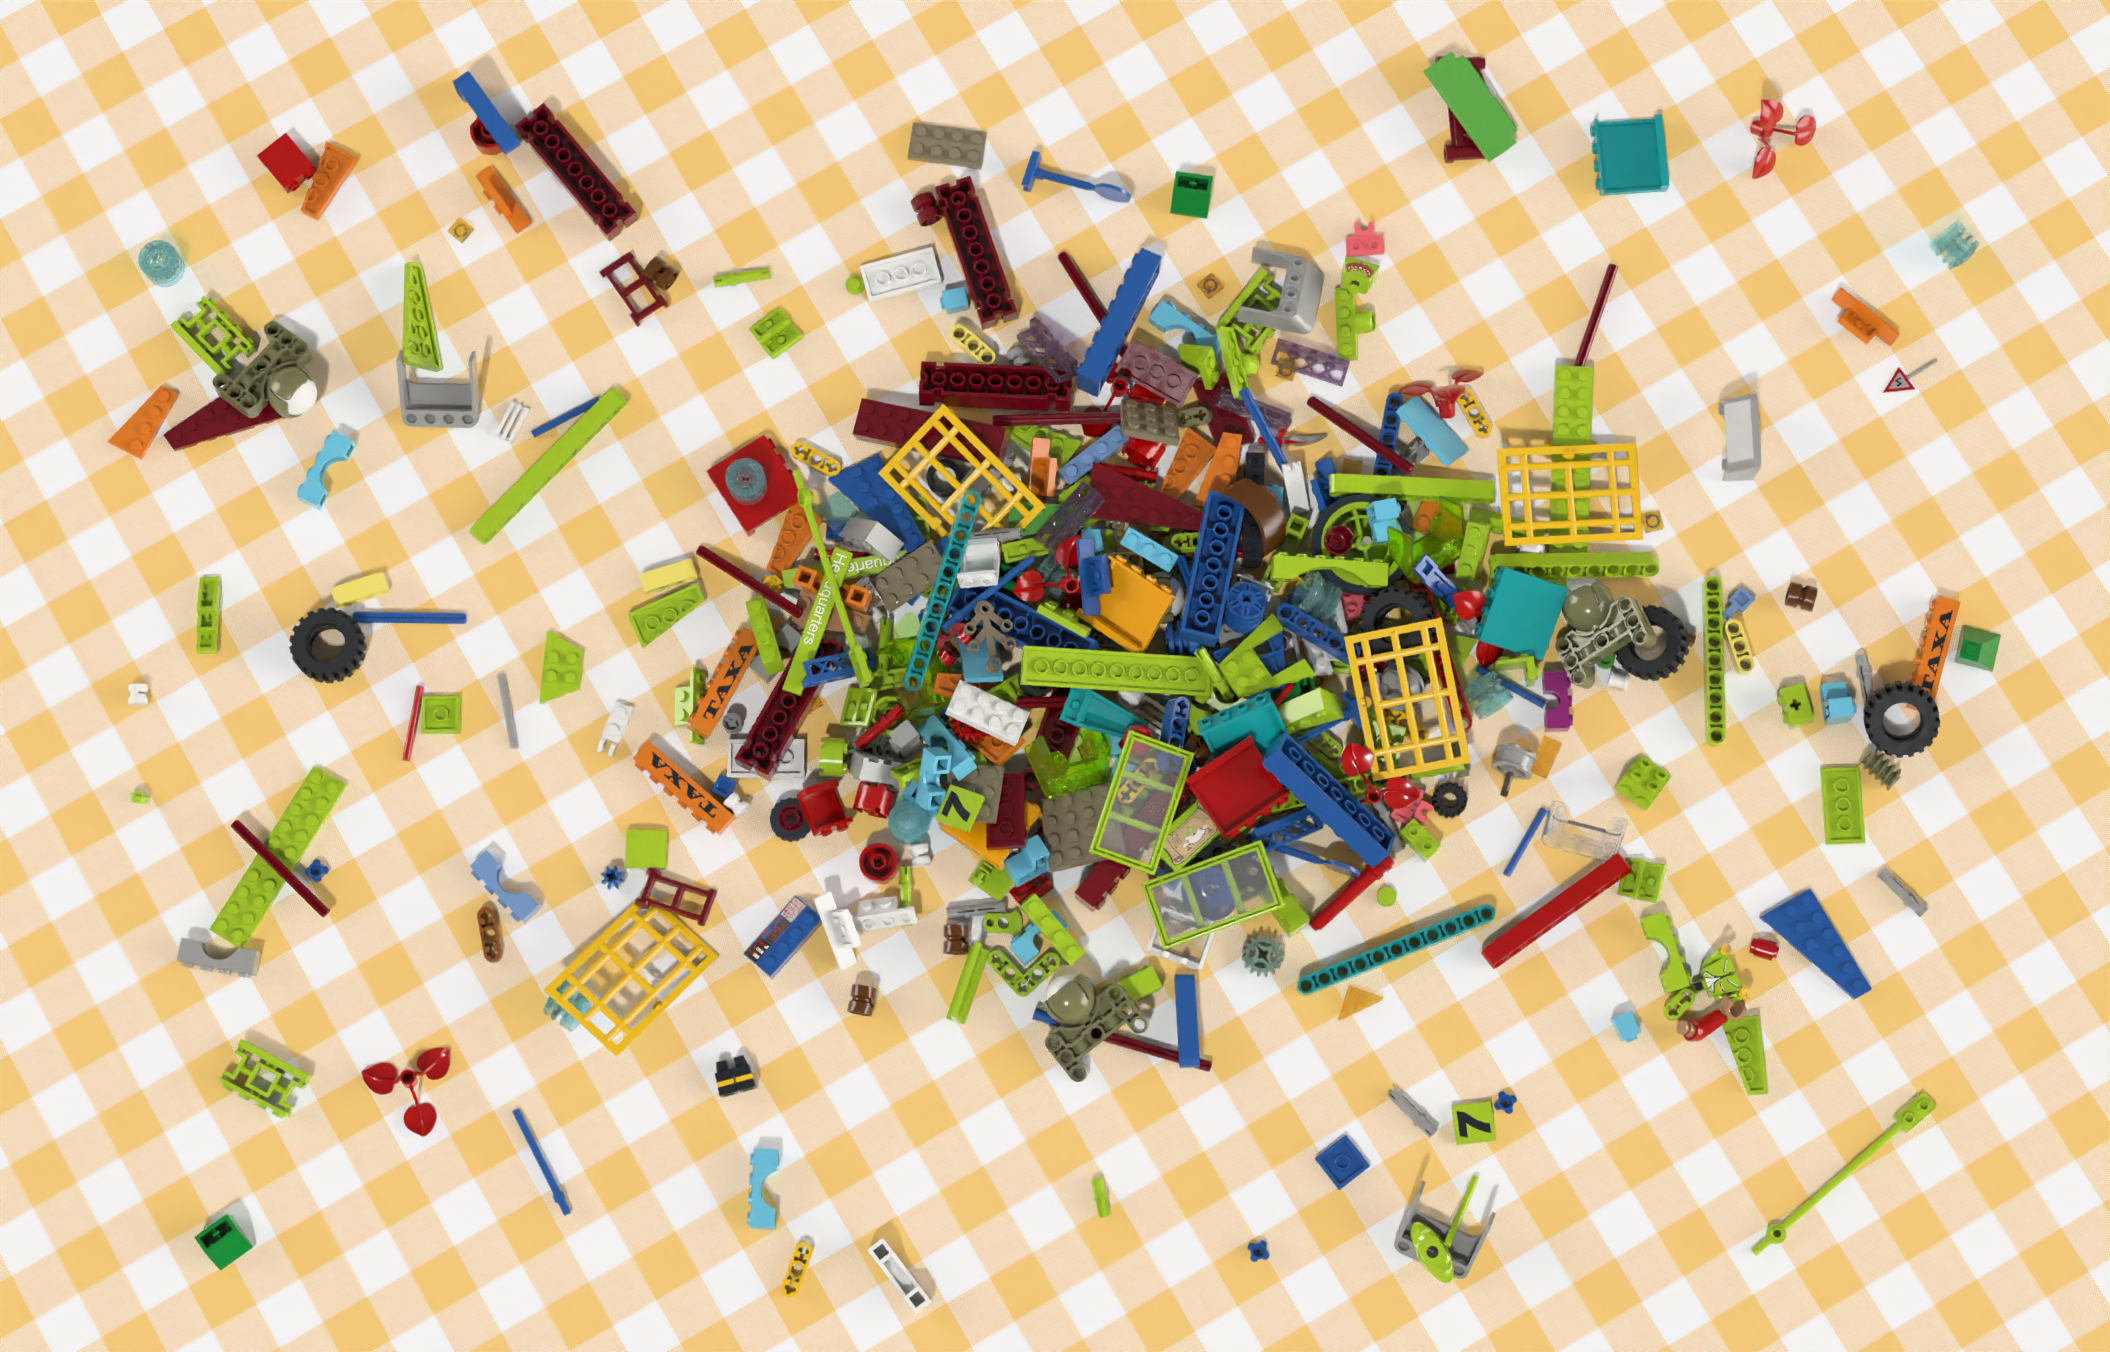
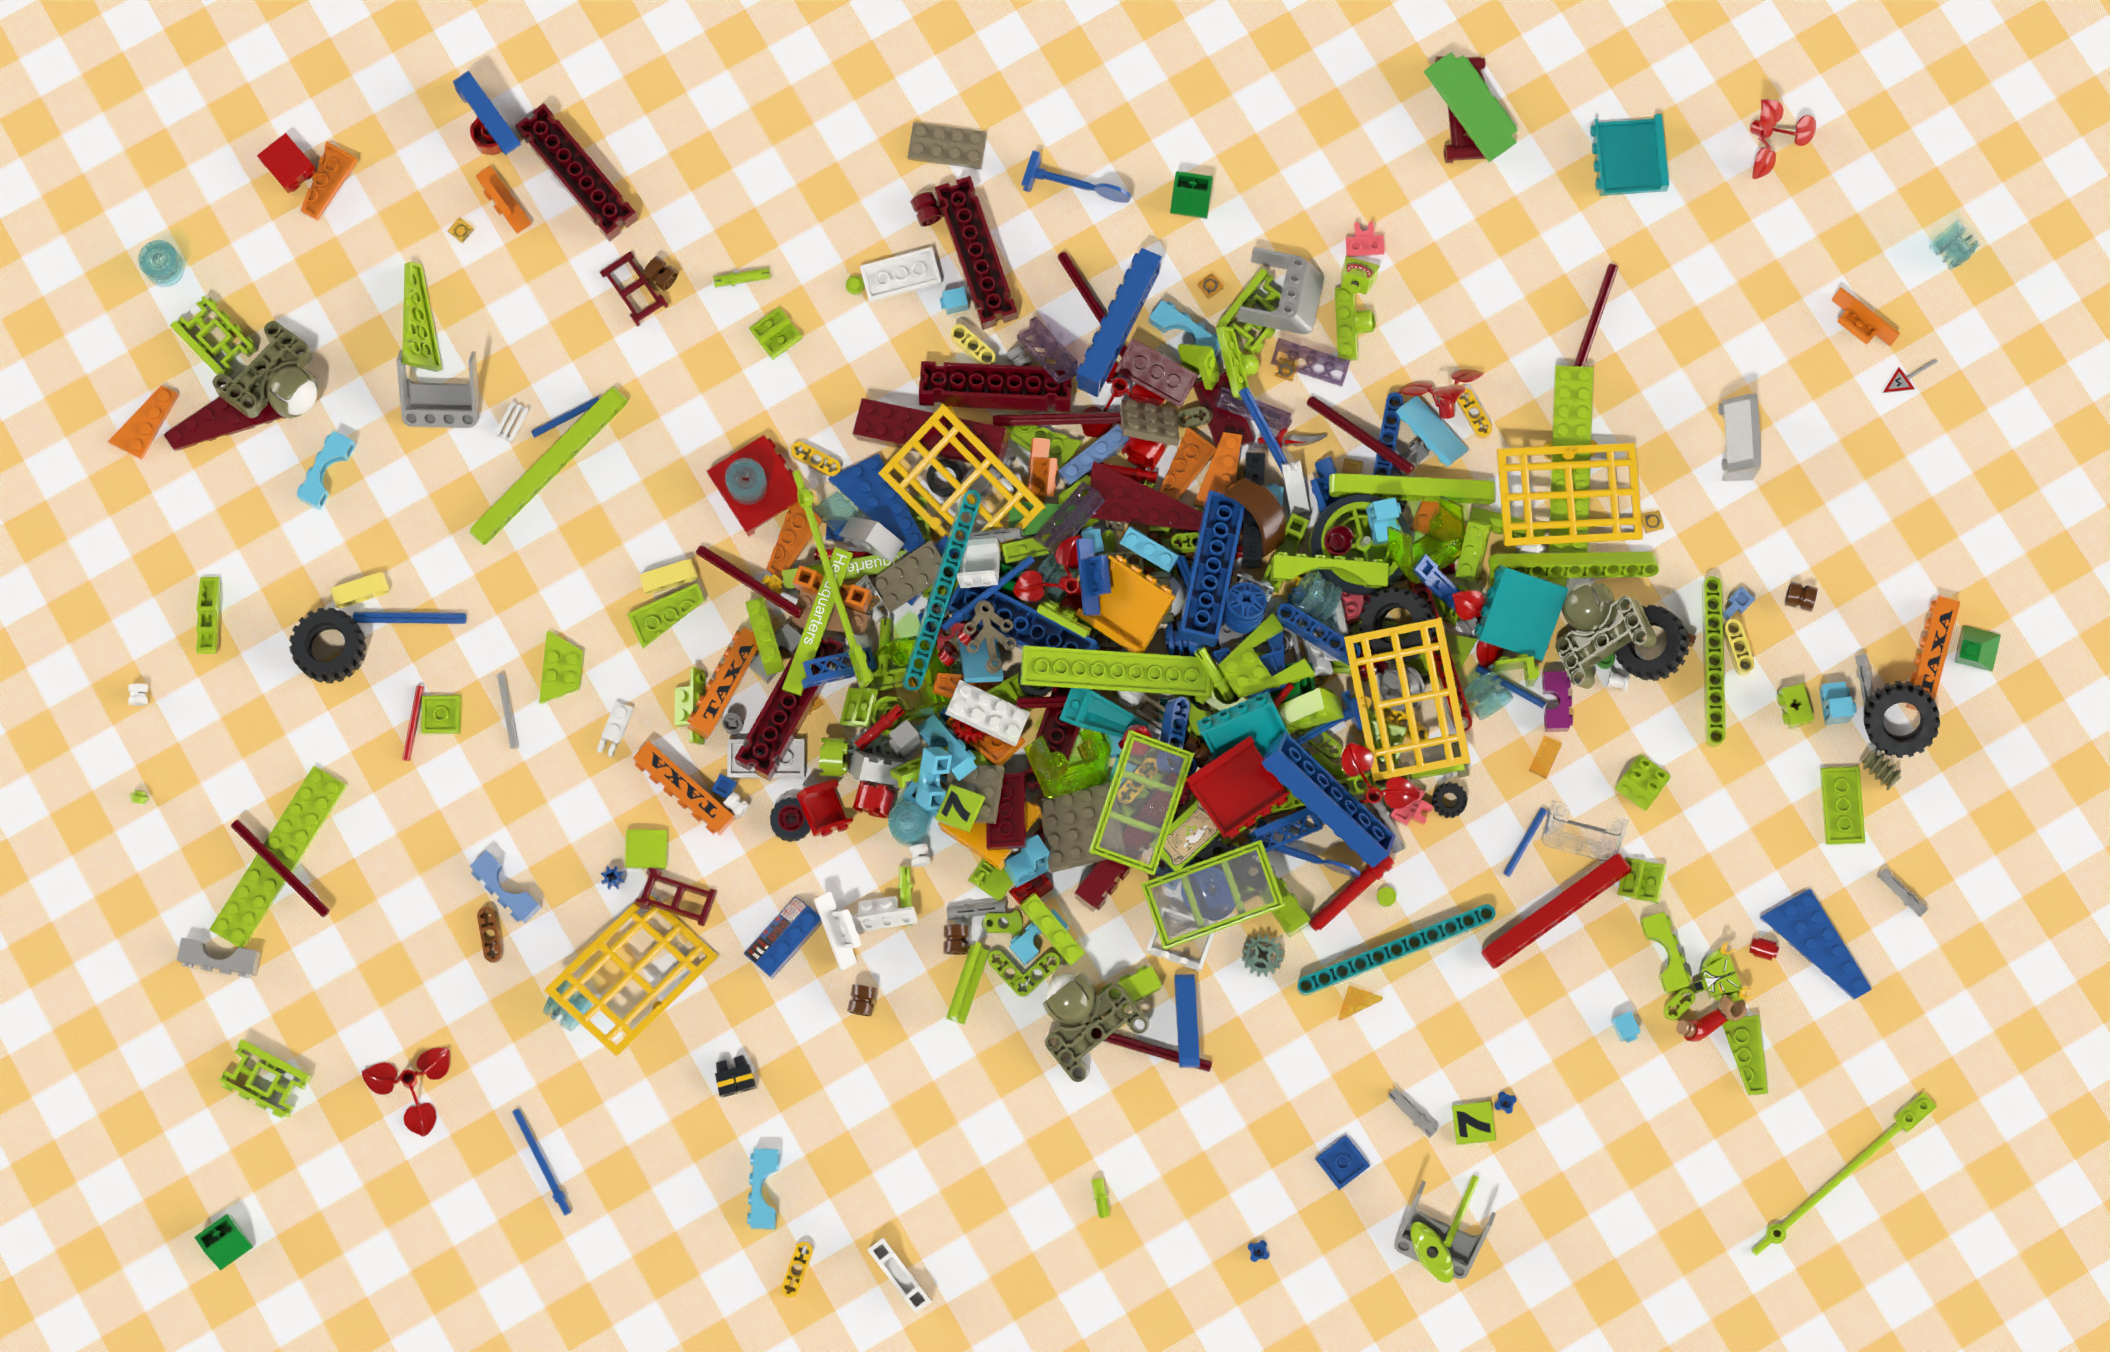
(317, 877): blue plate -> none
(875, 853): red brick -> none
(1042, 1016): blue axle -> none
(1419, 840): lime brick -> none
(1513, 763): light grey wheel -> none

